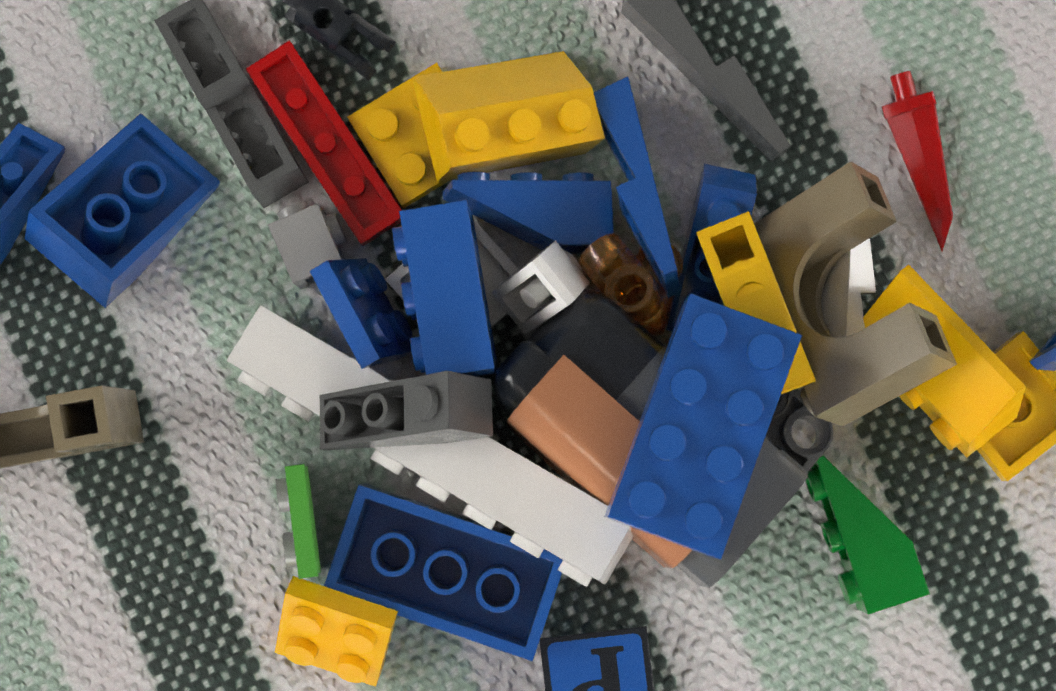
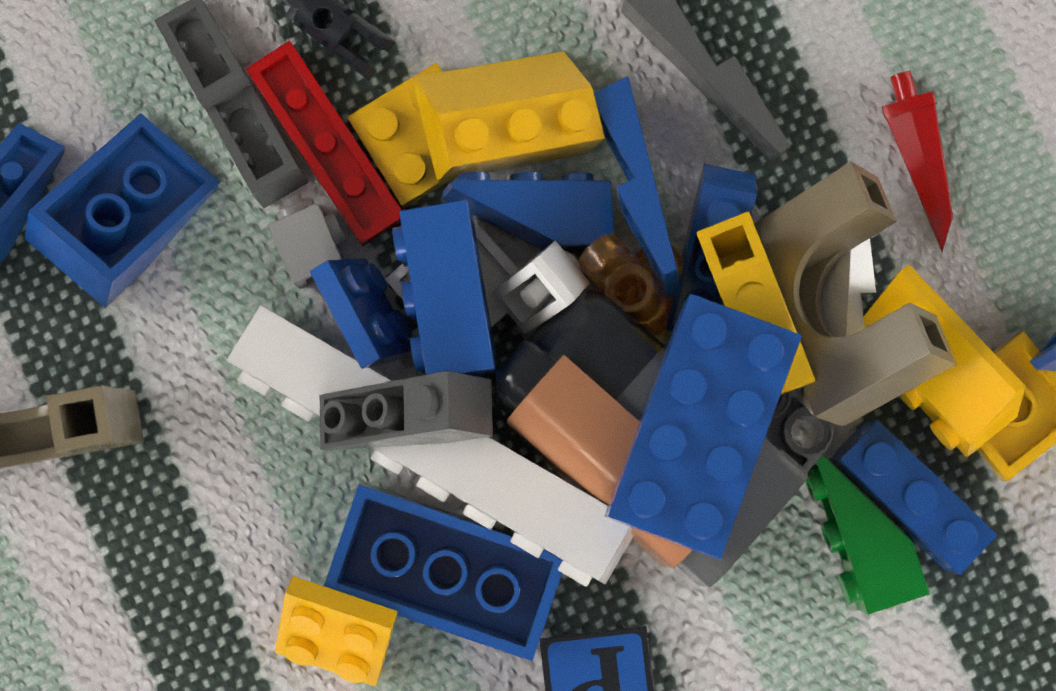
(300, 544): bright green piece -> none
(913, 497): none -> blue brick

